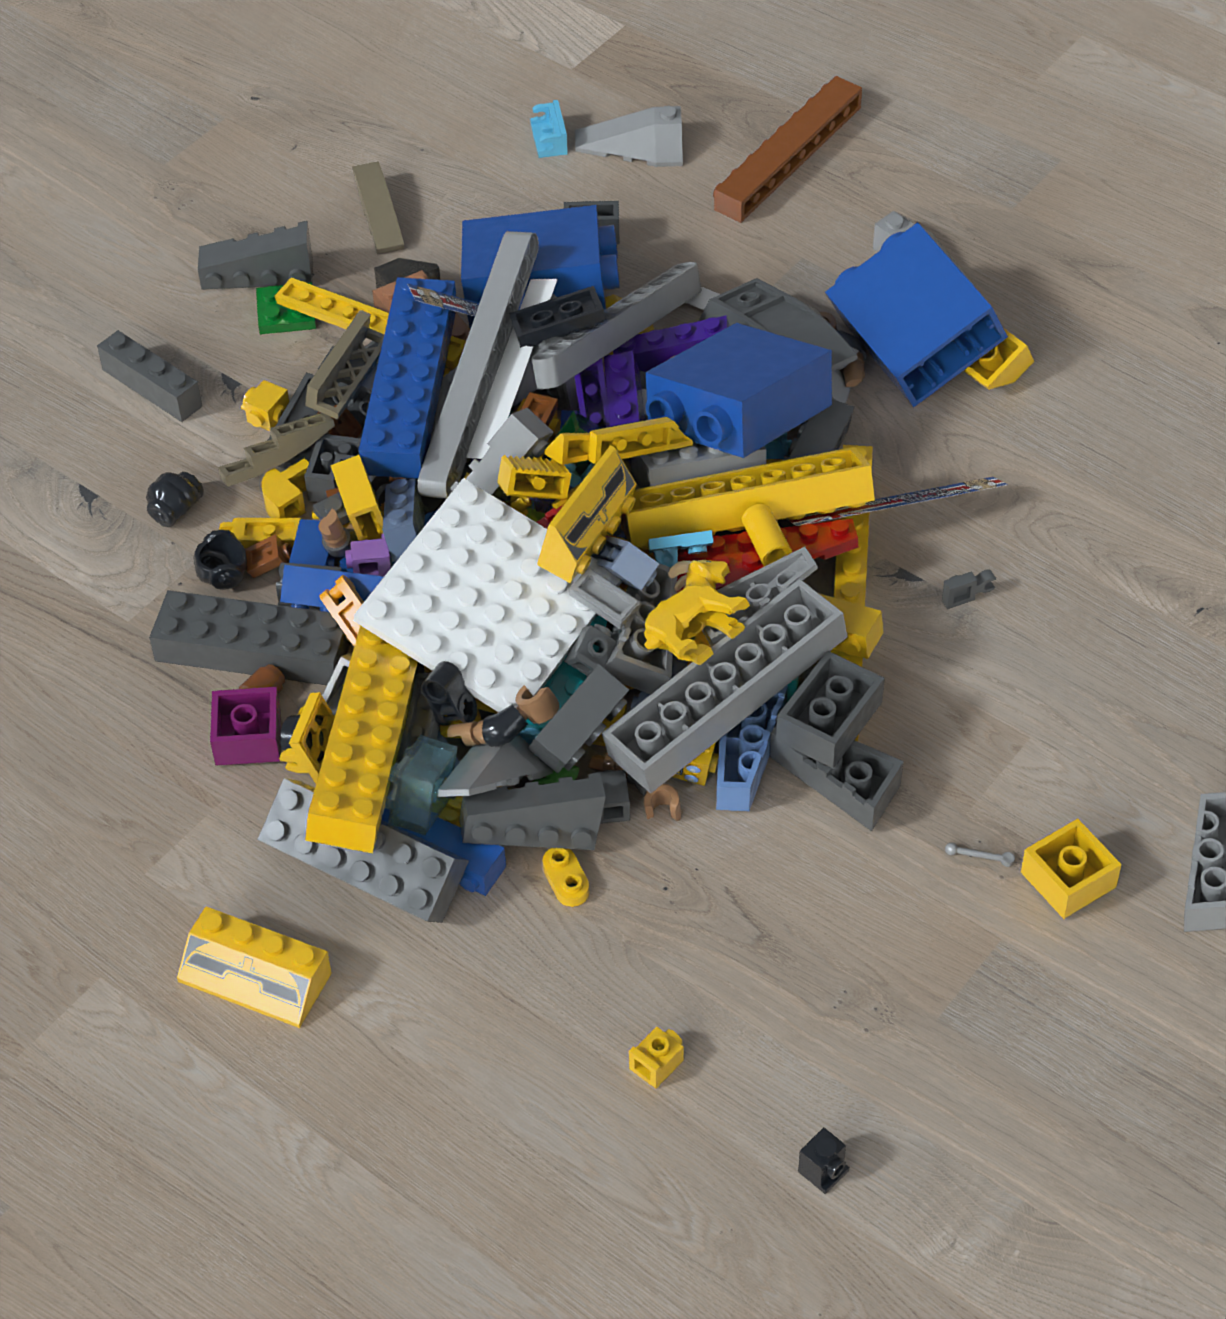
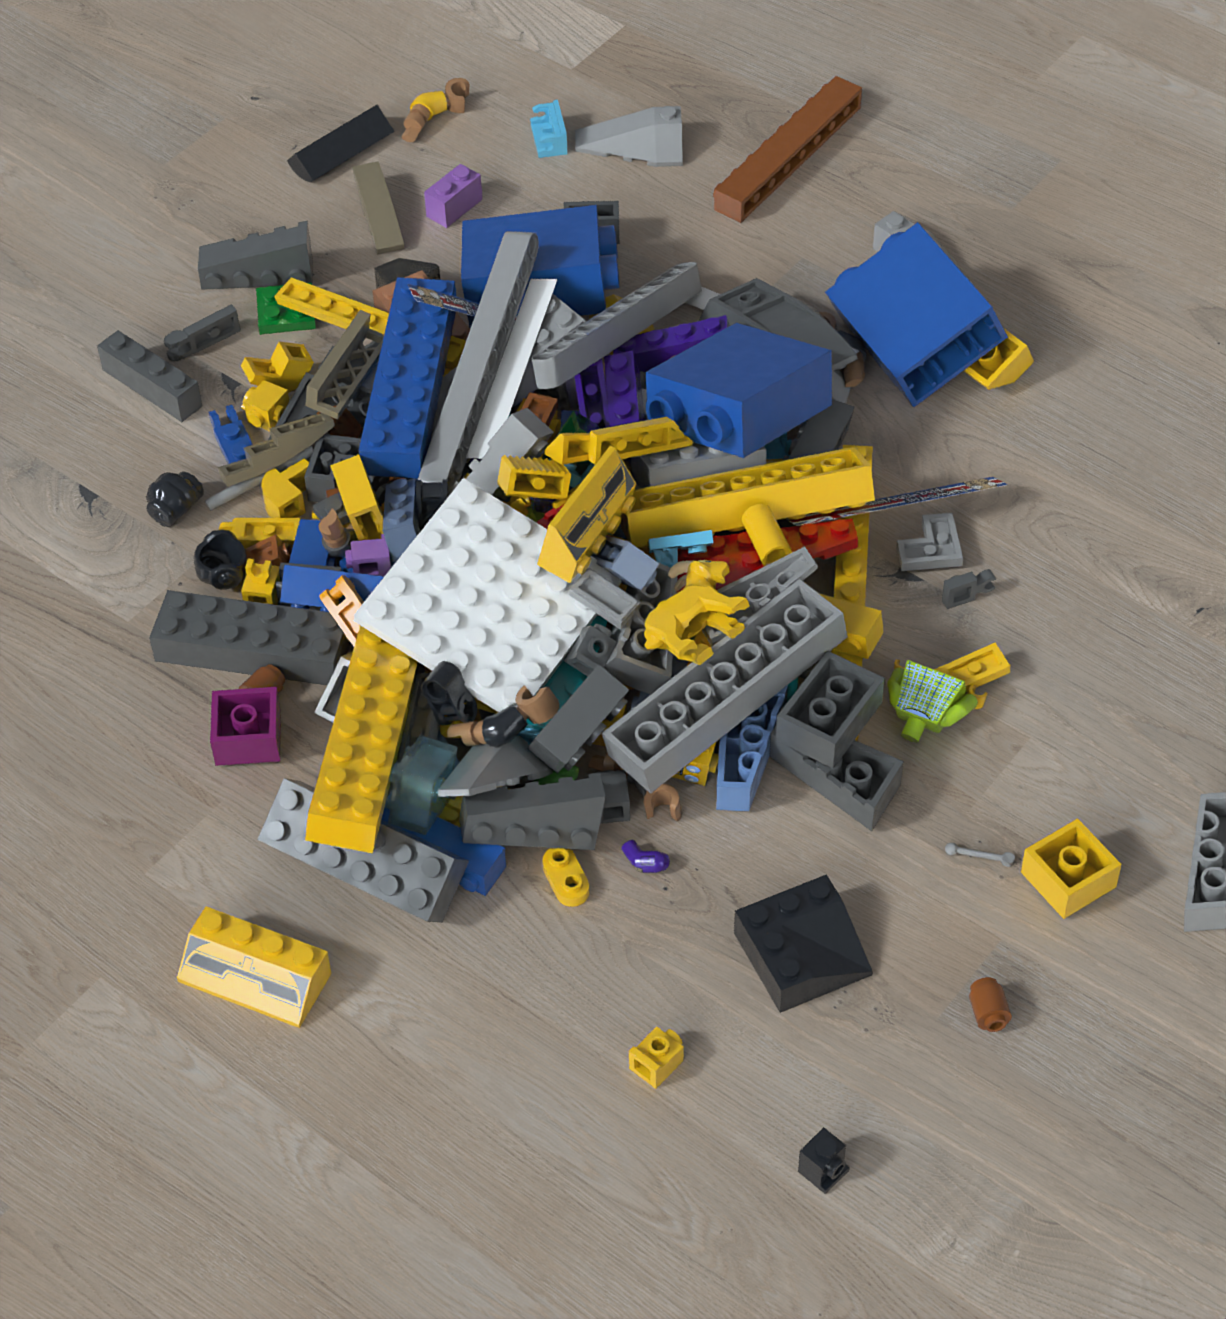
(202, 333): none -> dark grey hinge
(230, 437): none -> blue hinge
(238, 489): none -> light grey bar
(260, 582): none -> yellow brick
(284, 368): none -> yellow brick
(306, 736): yellow piece -> none
(340, 144): none -> black brick
(429, 499): none -> black piece
(433, 103): none -> medium nougat piece
(453, 195): none -> medium lavender brick
(557, 317): black plate -> none
(645, 860): none -> dark purple arm
(802, 943): none -> black slope
(929, 699): none -> lime torso
(936, 550): none -> light grey plate
(978, 667): none -> yellow hinge
(989, 1004): none -> dark orange brick

